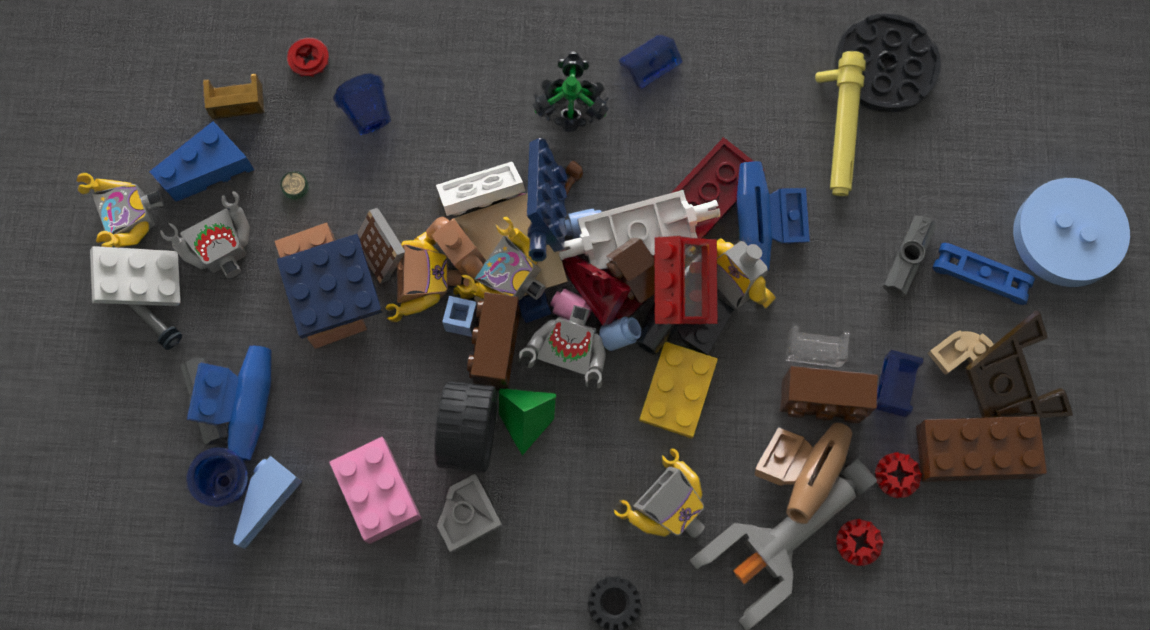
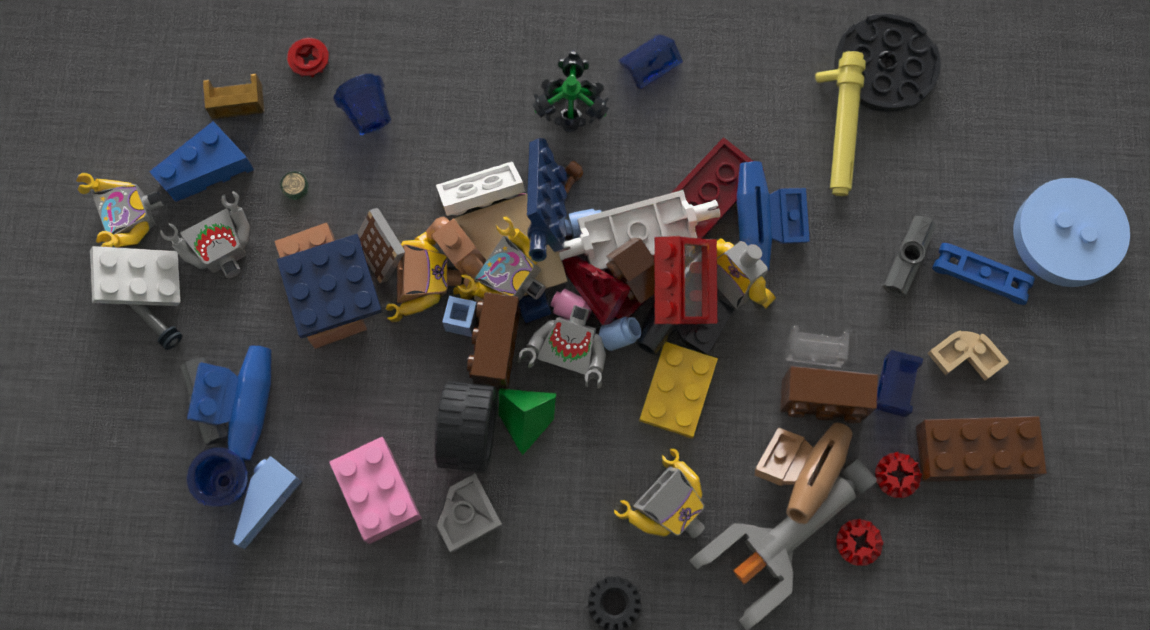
(1004, 380): dark brown wing -> none

